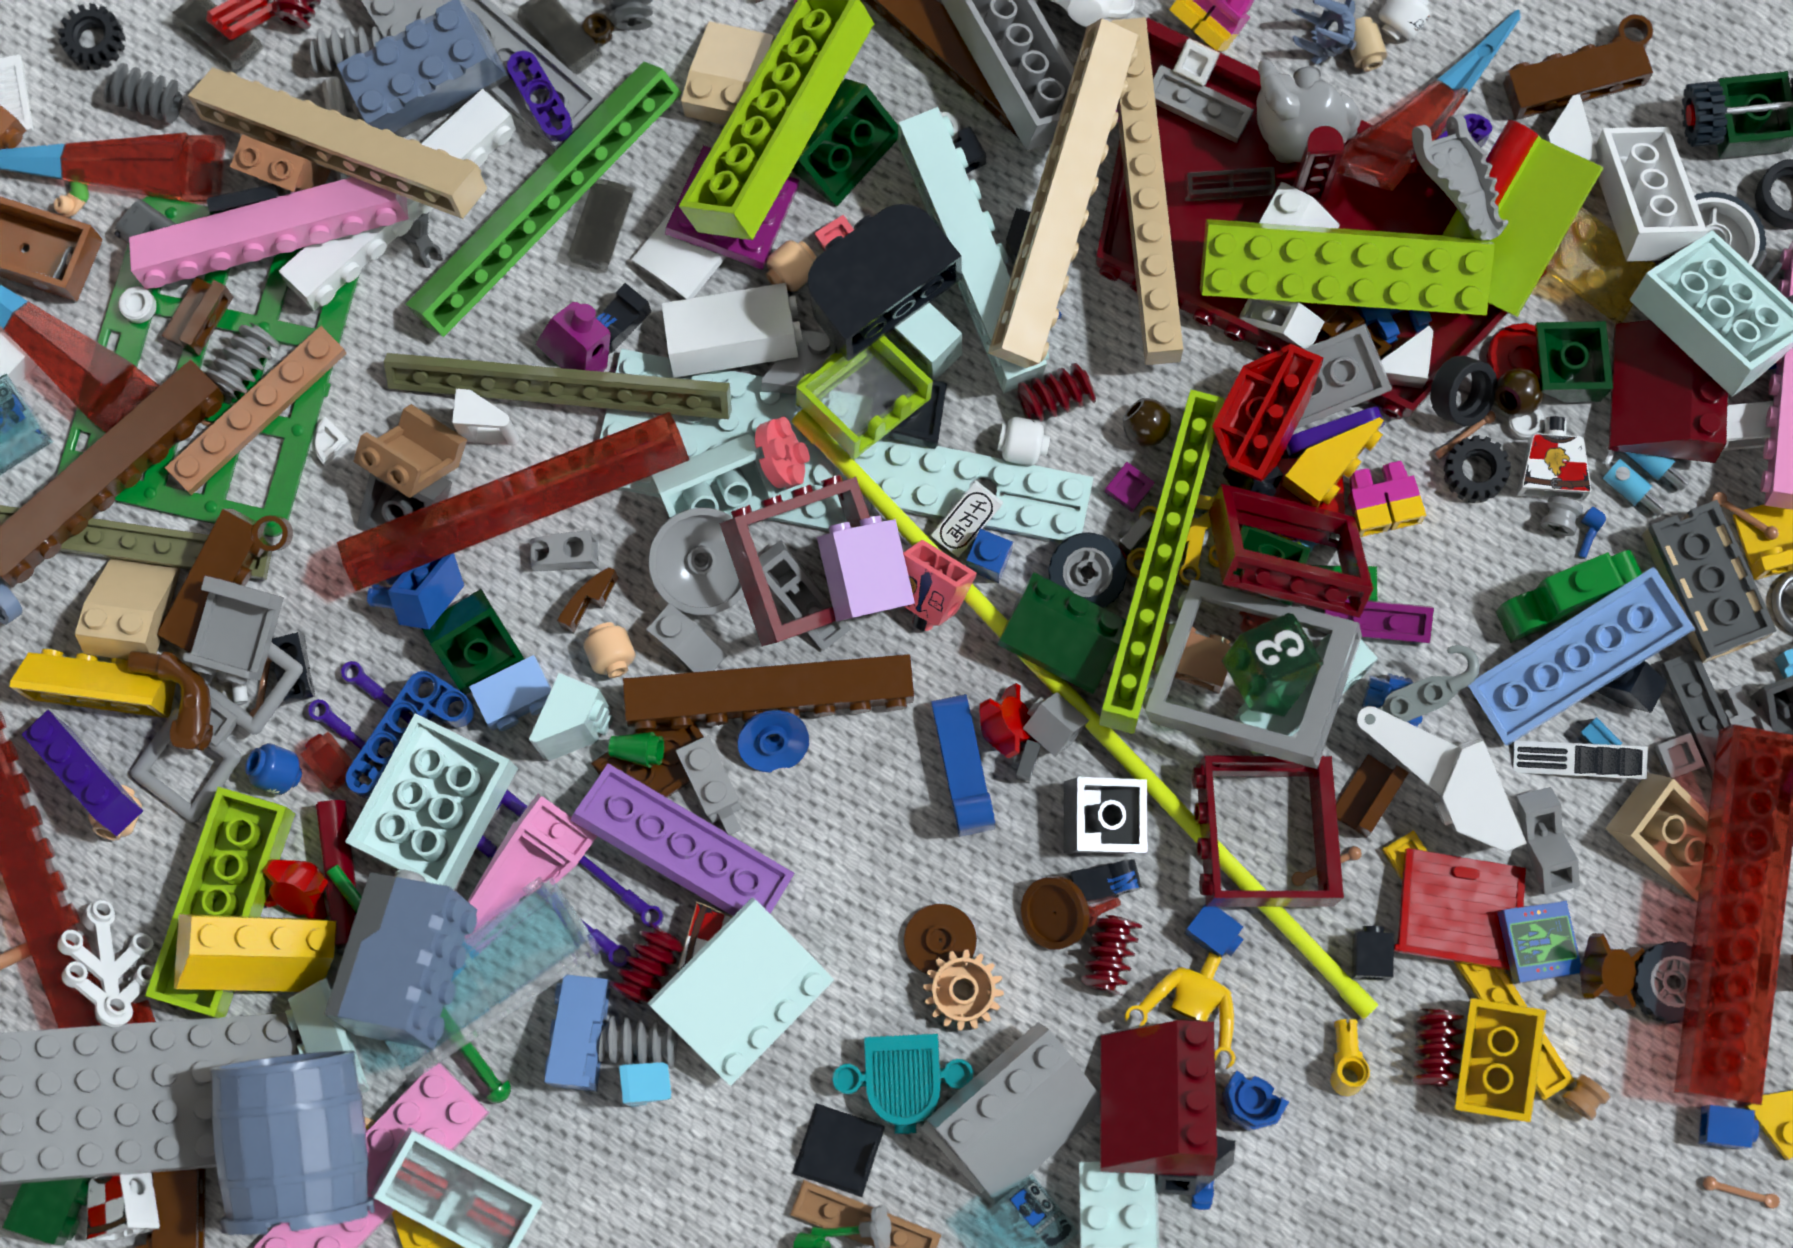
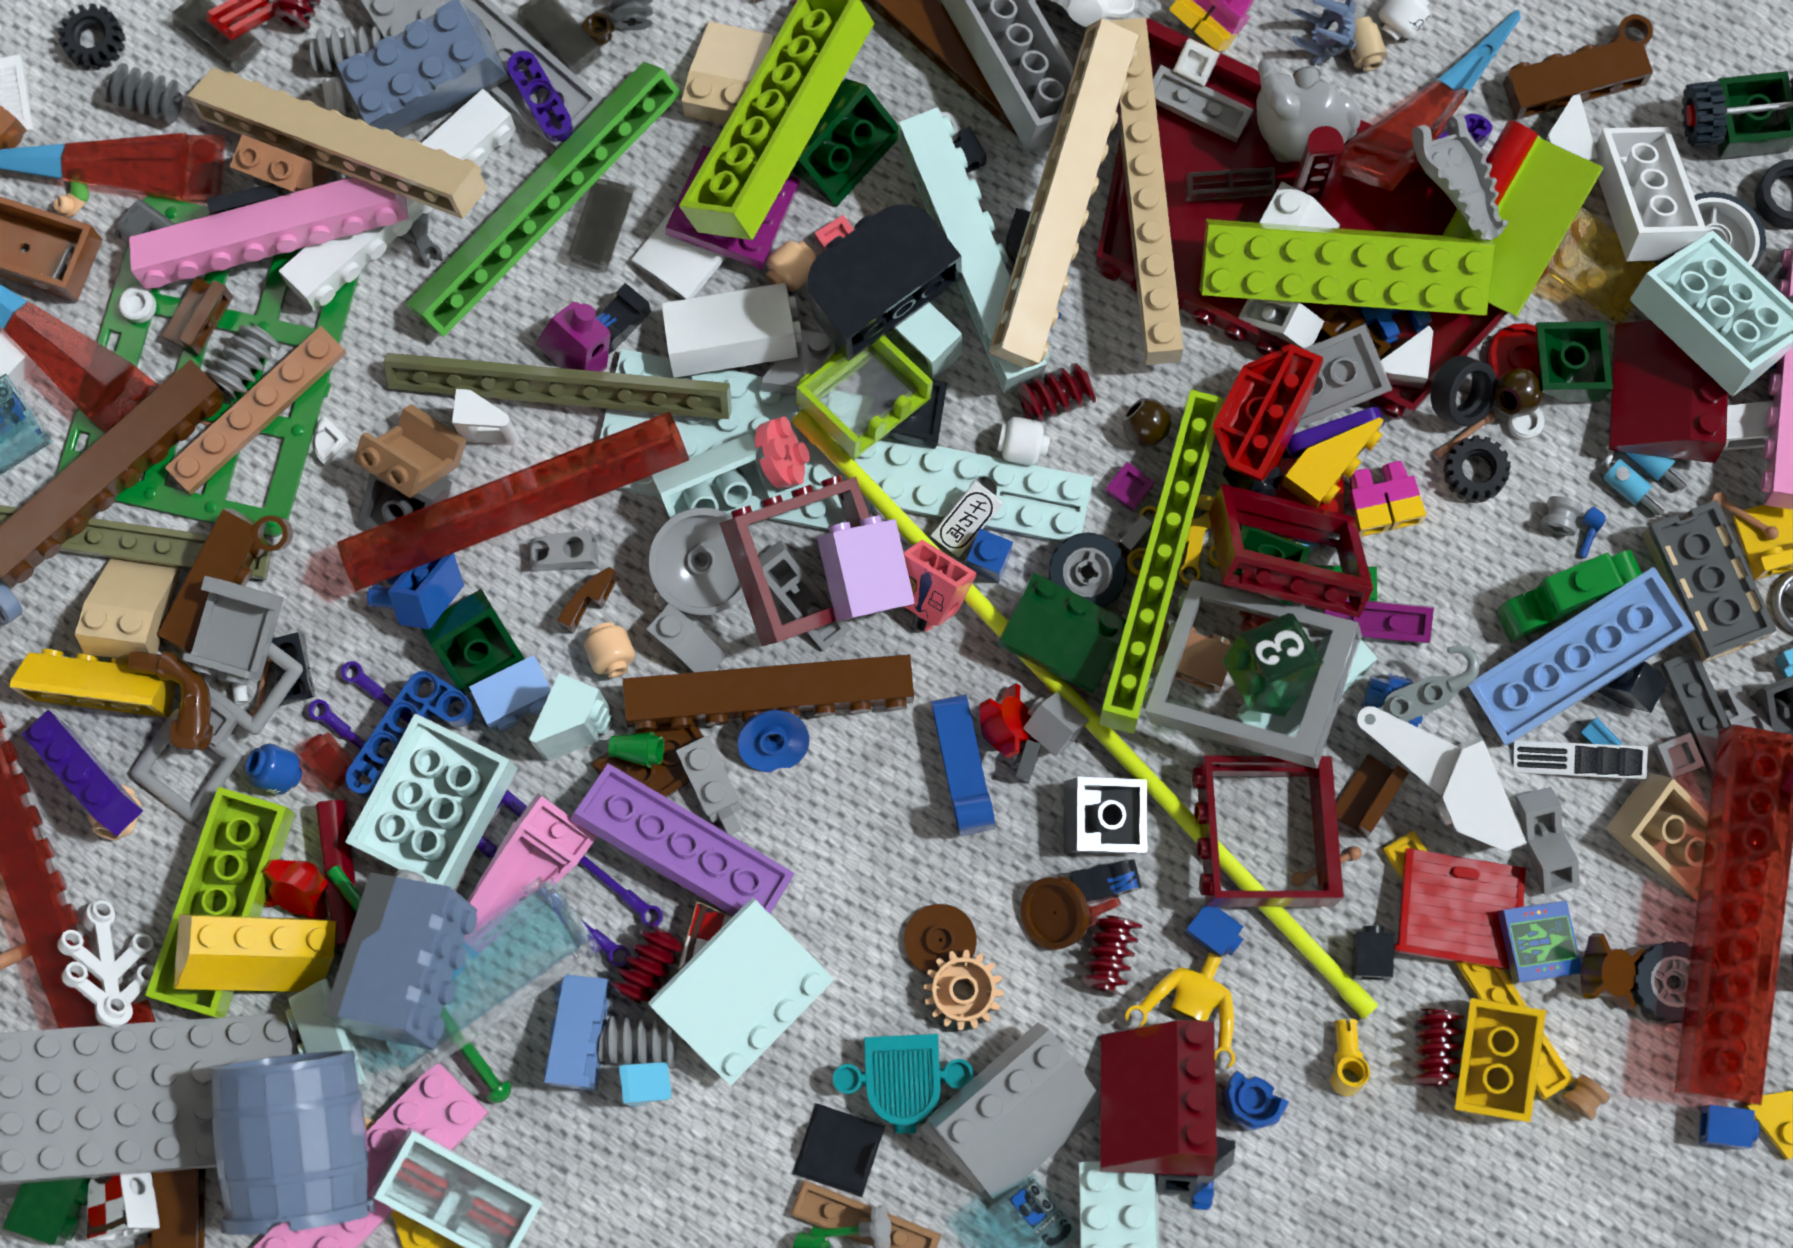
(1555, 464): torso -> none
(1770, 1200): nougat hinge -> none

